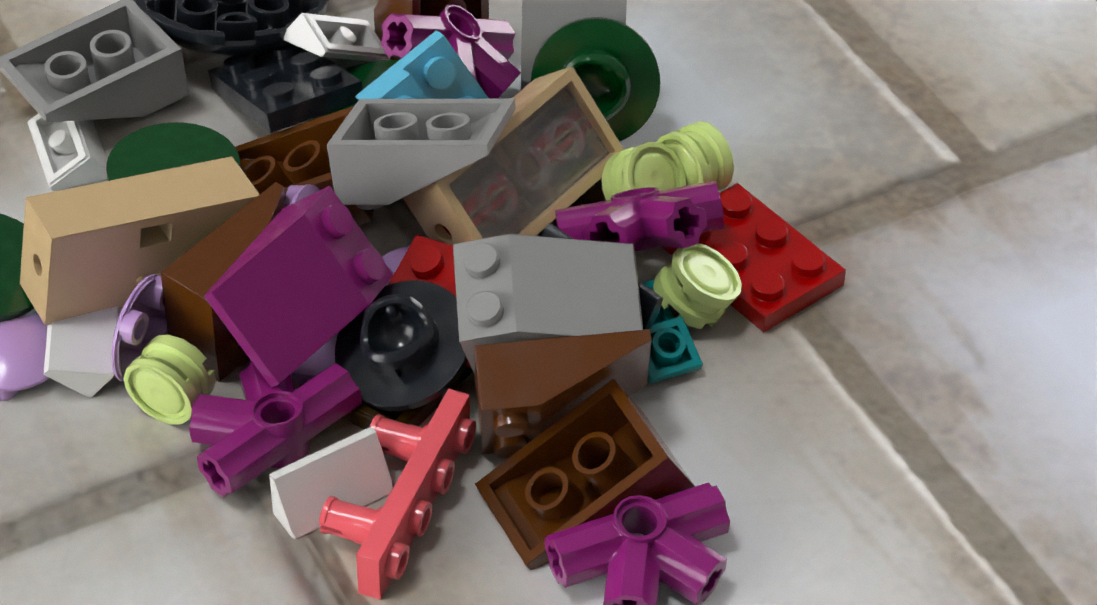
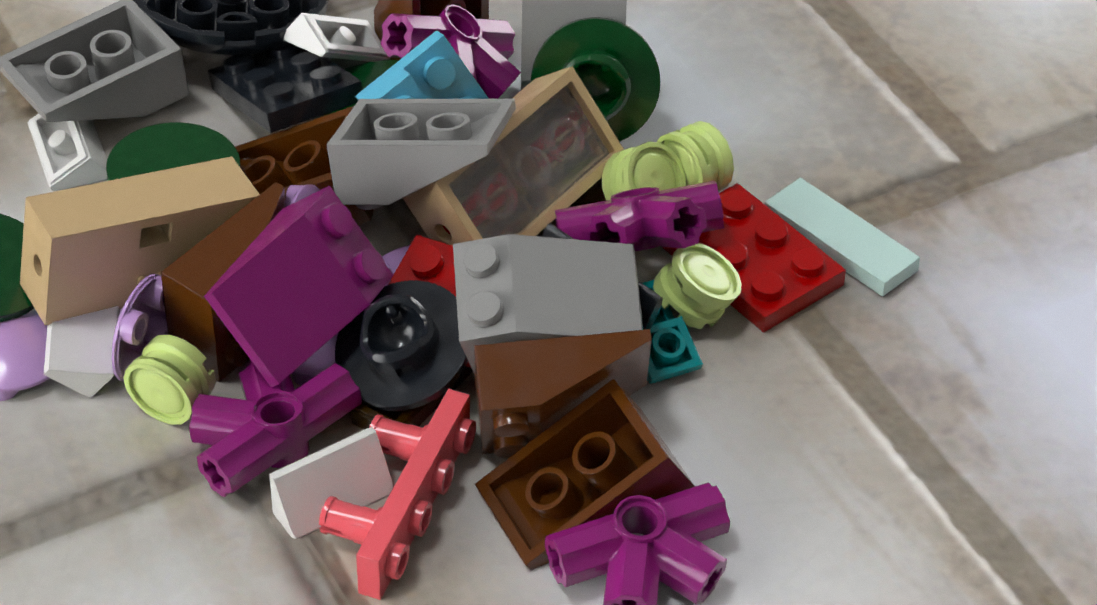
(845, 237): none -> light aqua tile

